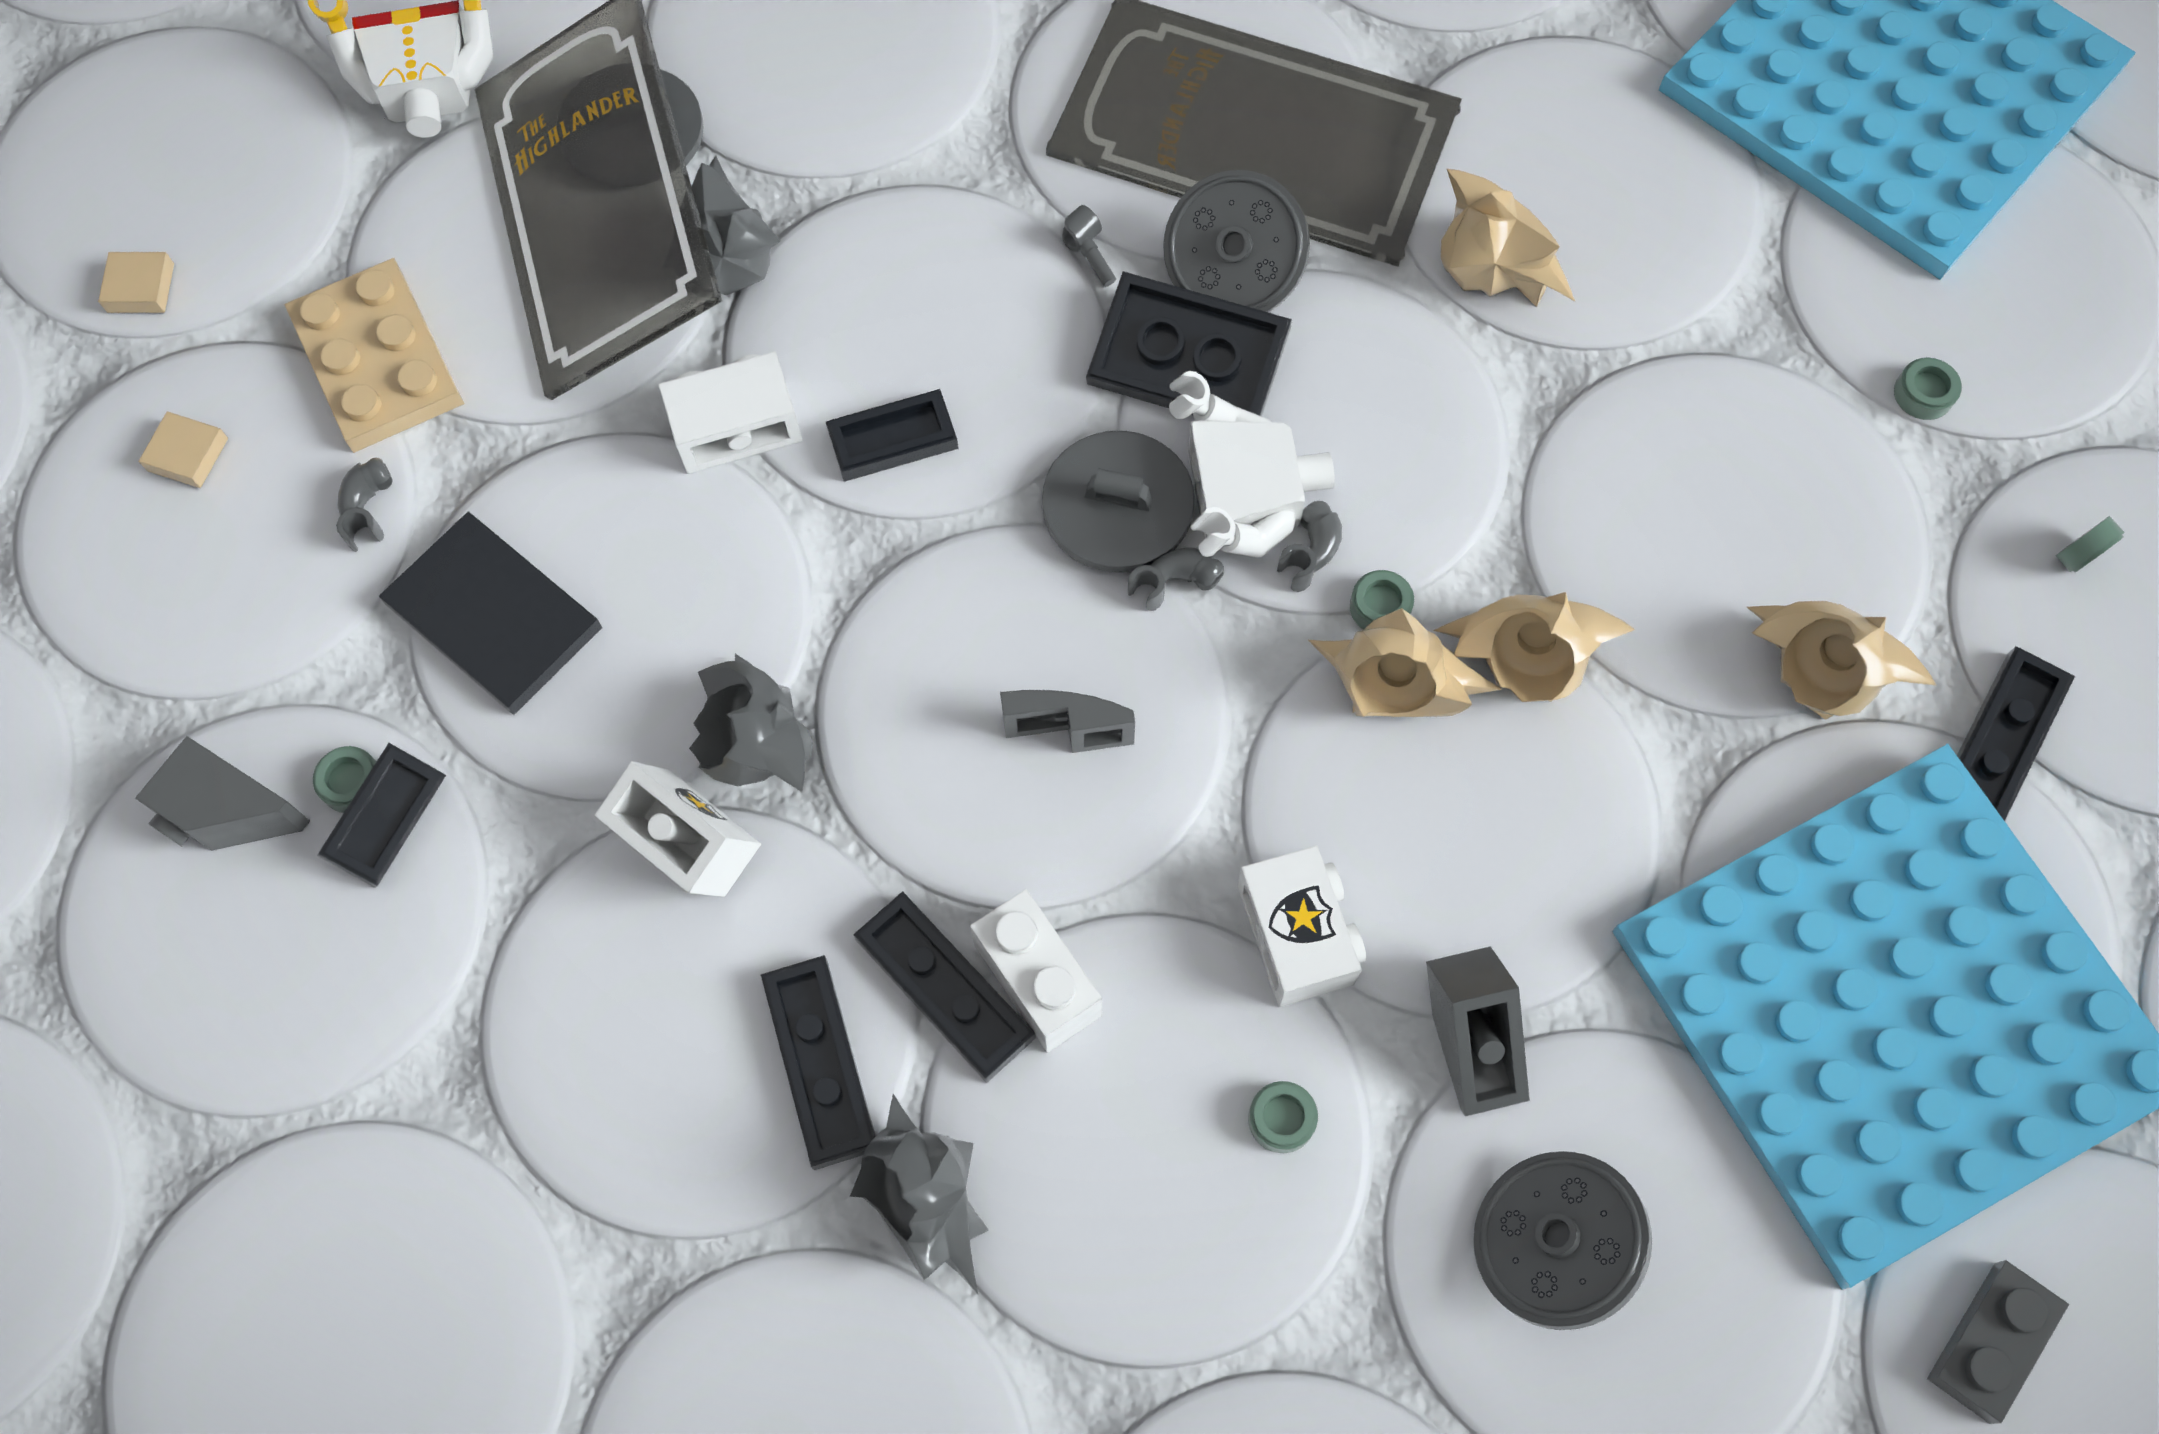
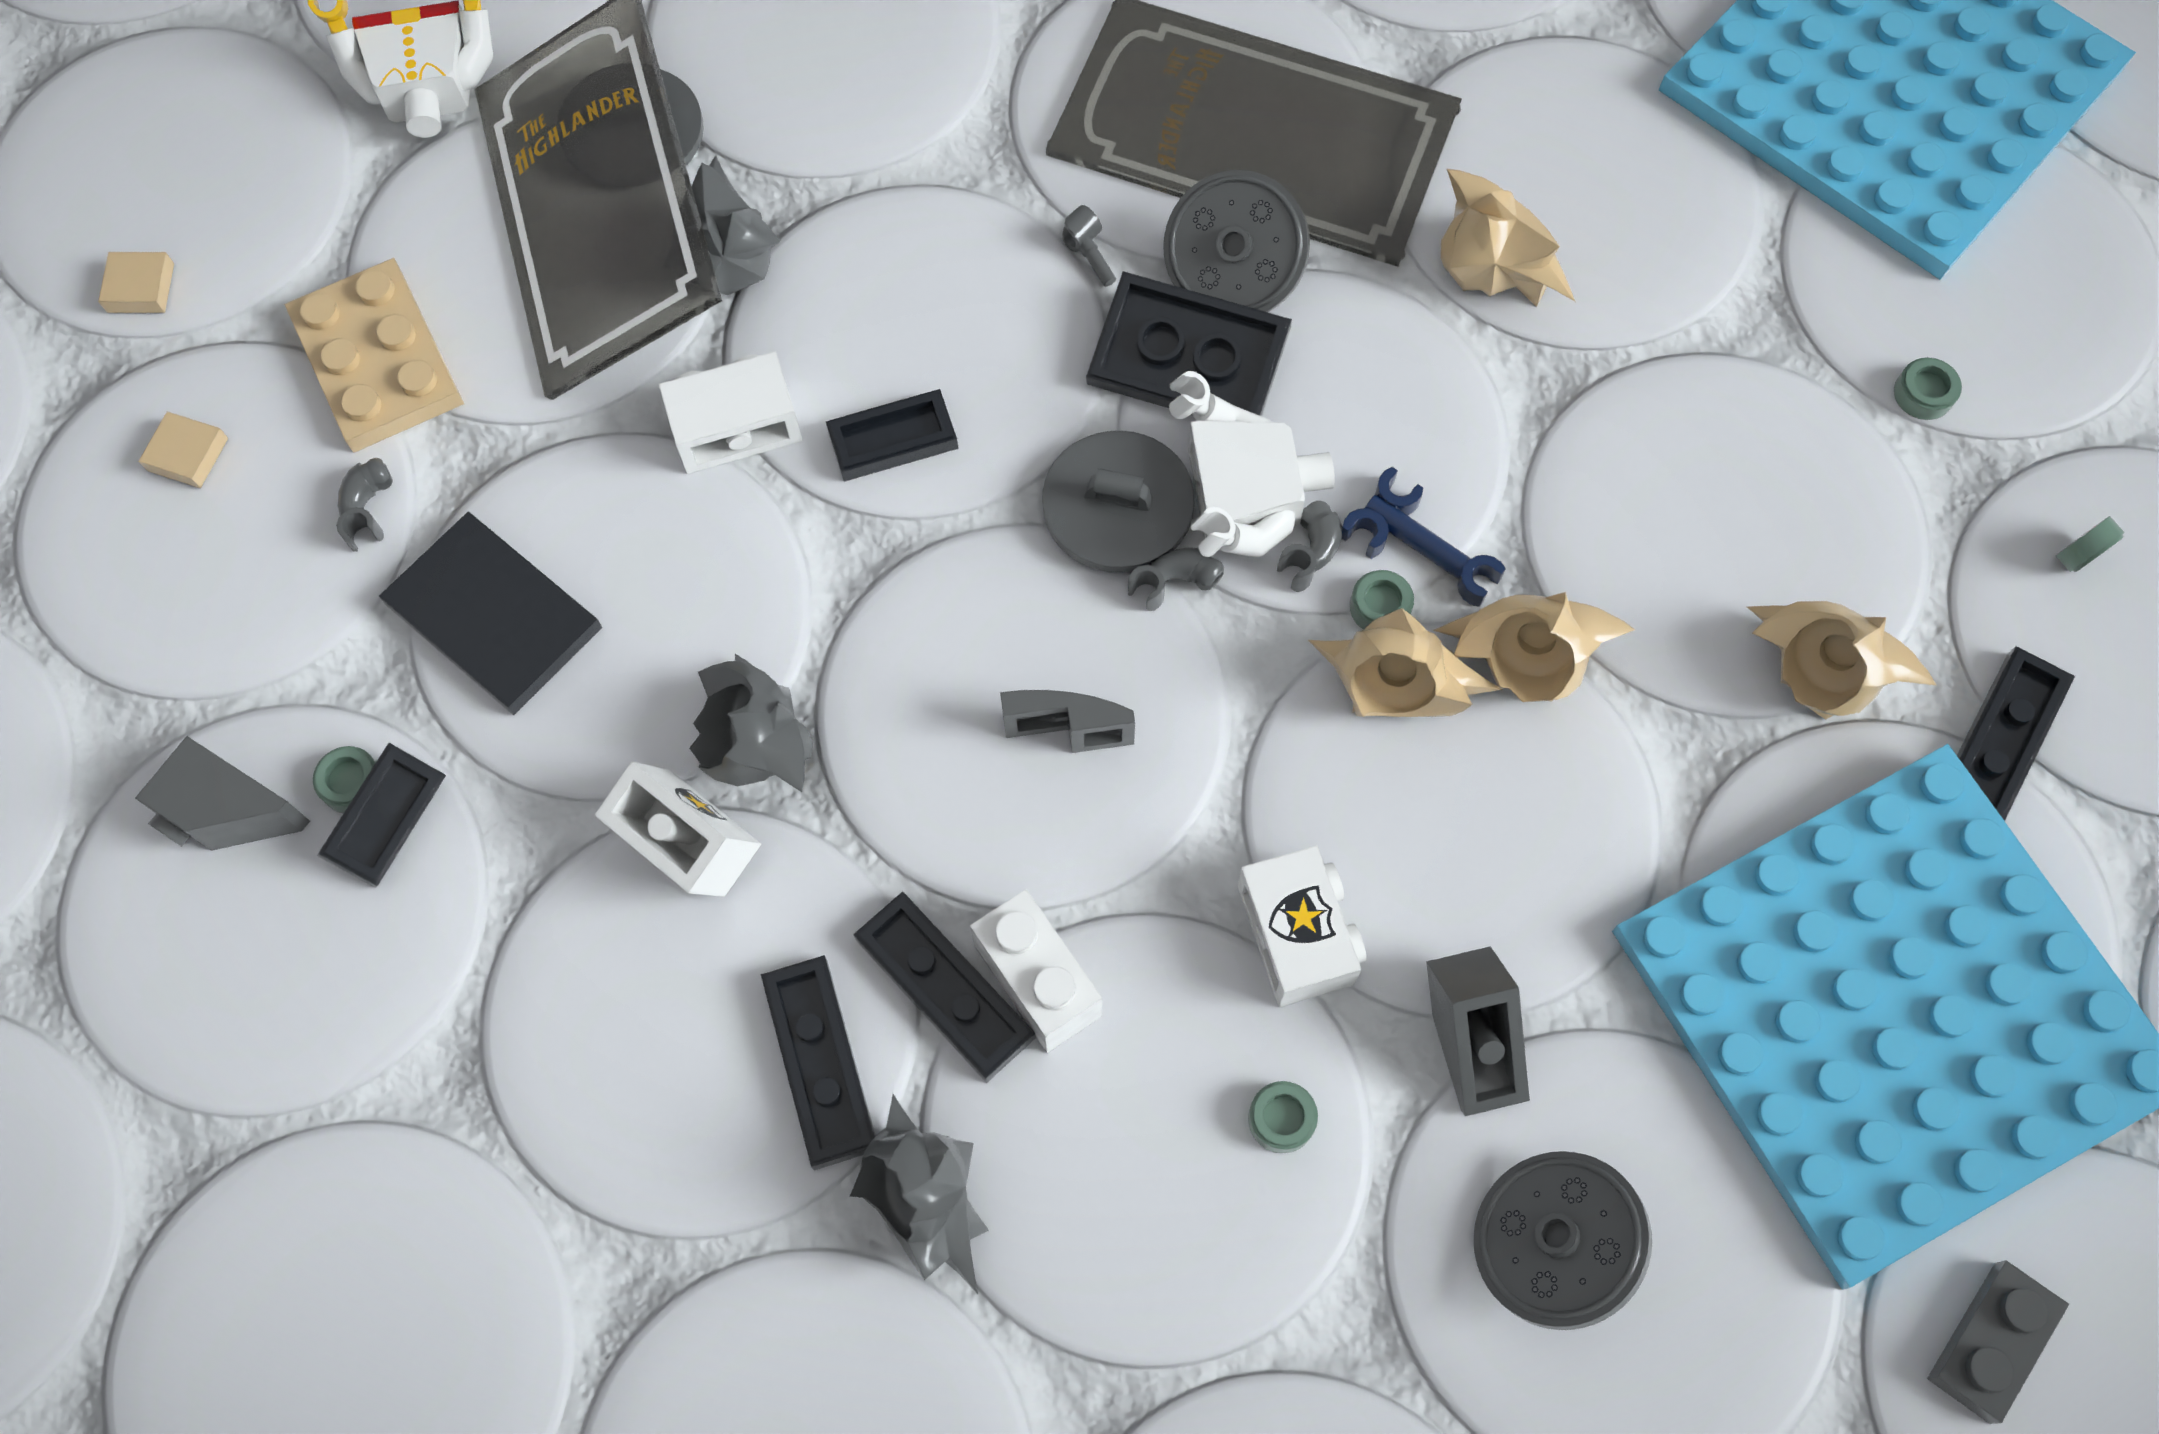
(1390, 514): none -> dark blue bar

